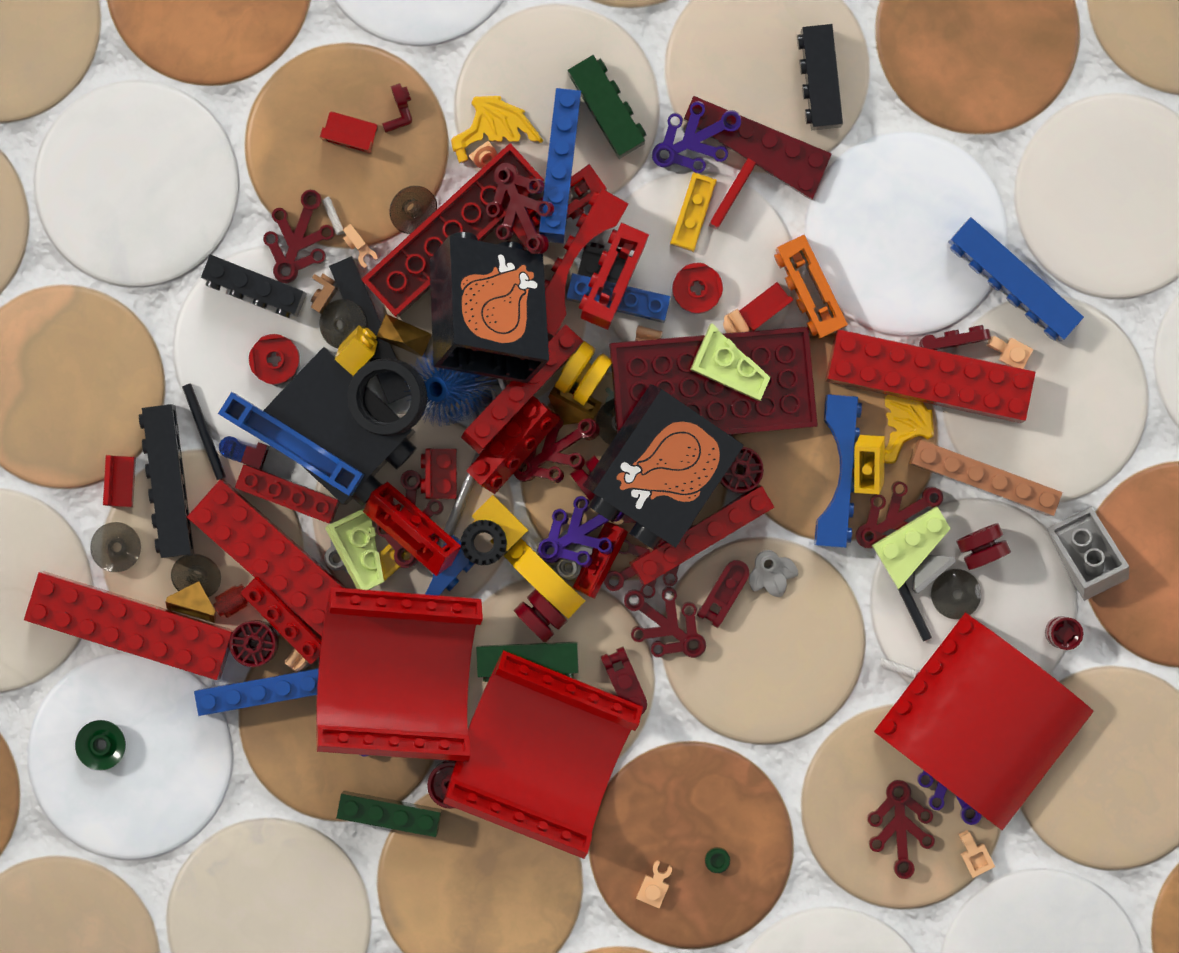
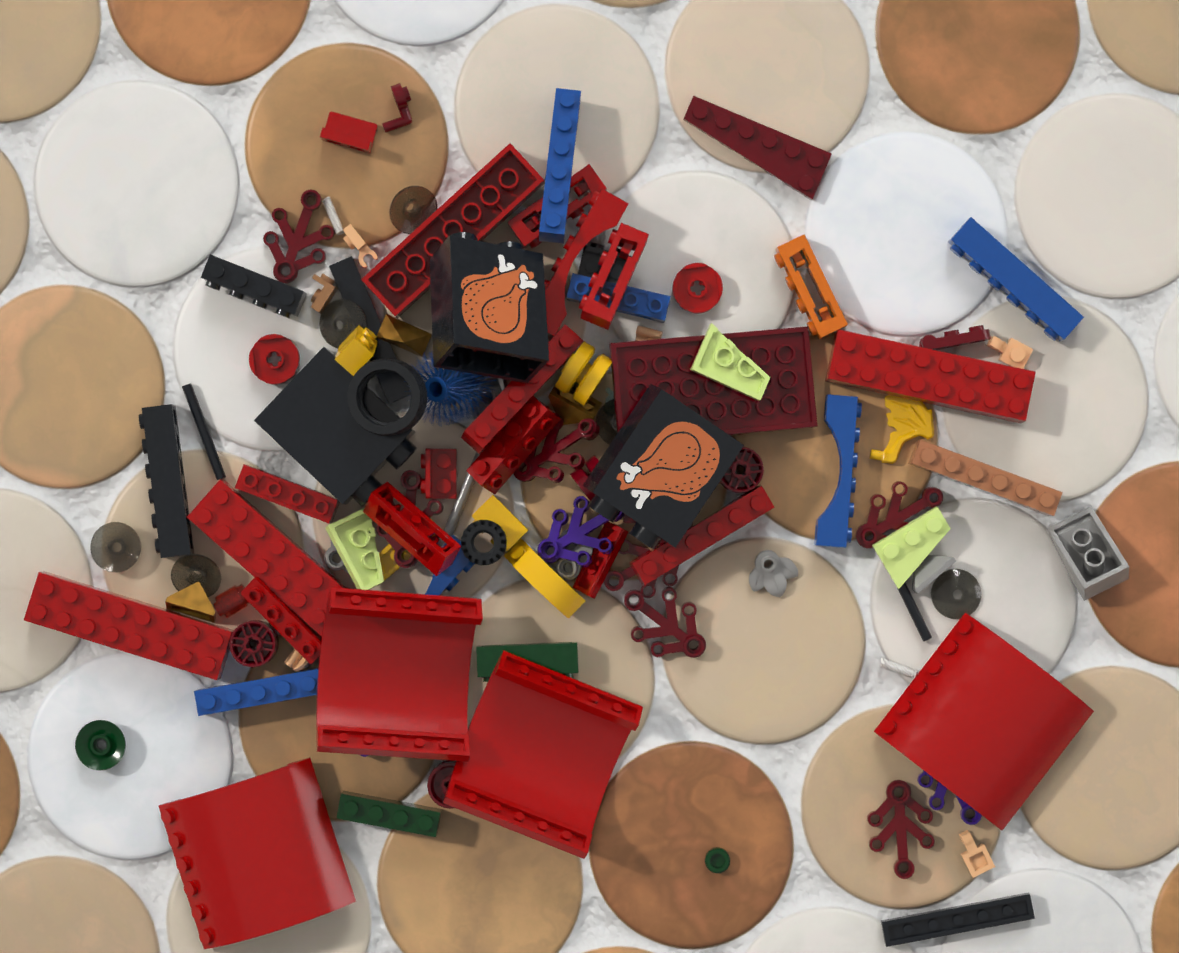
(119, 481): red panel -> none
(234, 449): leg -> none
(257, 855): none -> red panel
(291, 443): blue arch -> none
(483, 154): light nougat plate -> none
(496, 120): yellow animal -> none
(518, 206): dark red plant -> none
(540, 615): dark red wheel -> none
(606, 106): dark green brick -> none
(624, 679): dark red plate -> none
(653, 888): light nougat plate -> none
(693, 140): dark purple plant -> none
(693, 211): yellow tile -> none
(725, 592): dark red plate -> none
(732, 194): red tile -> none
(735, 322): light nougat plate -> none
(765, 306): red panel -> none
(821, 77): black brick -> none
(869, 464): yellow brick -> none
(957, 919): none -> black plate
(983, 546): dark red wheel -> none
(1064, 632): dark red wheel -> none

